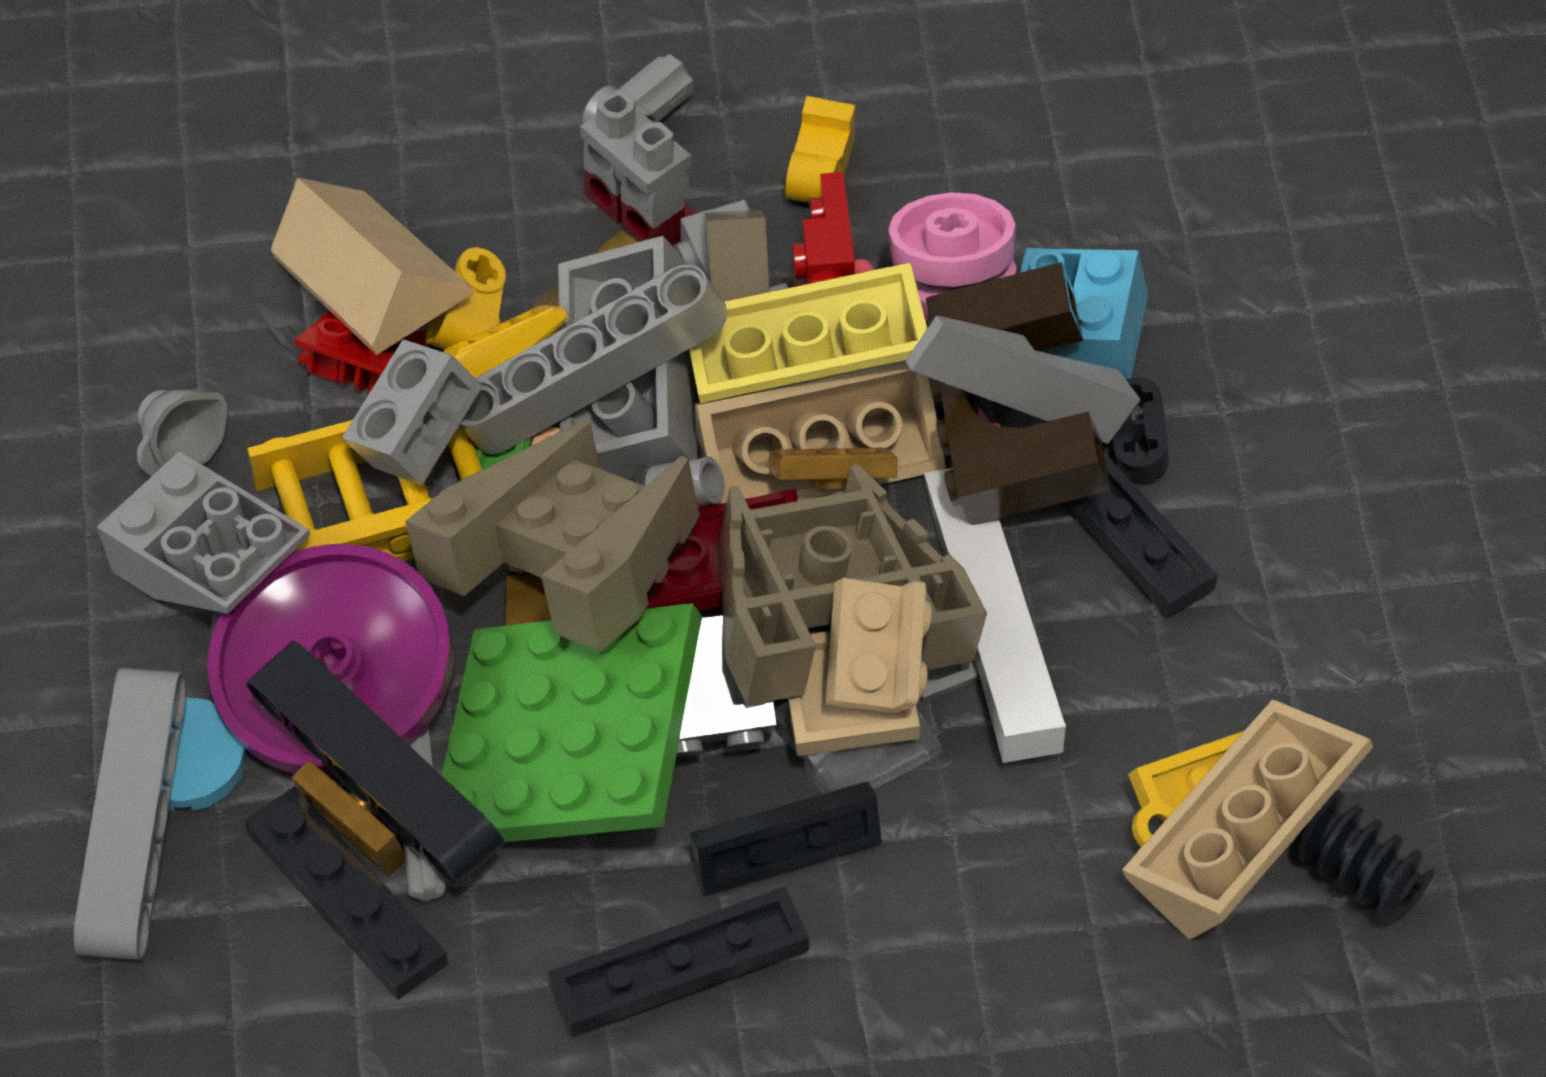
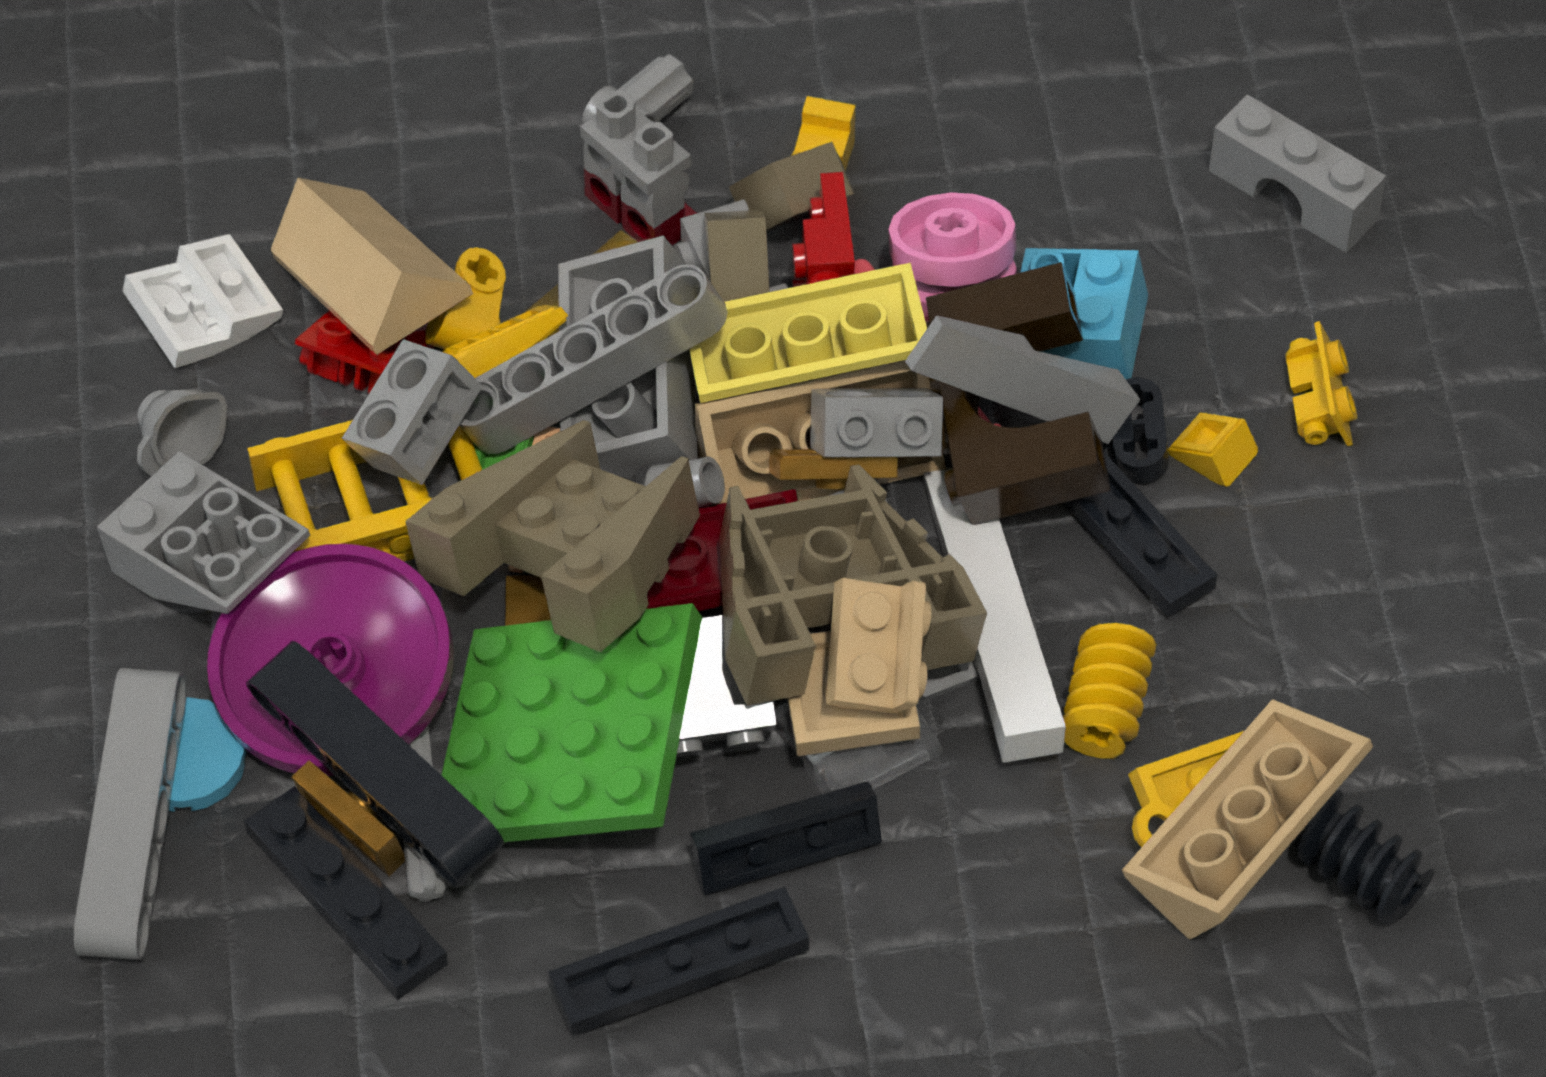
(202, 300): none -> white slope
(787, 184): none -> dark tan slope
(876, 422): none -> light grey brick
(1107, 689): none -> yellow piece
(1215, 447): none -> yellow slope
(1319, 367): none -> yellow hinge
(1335, 190): none -> light grey arch

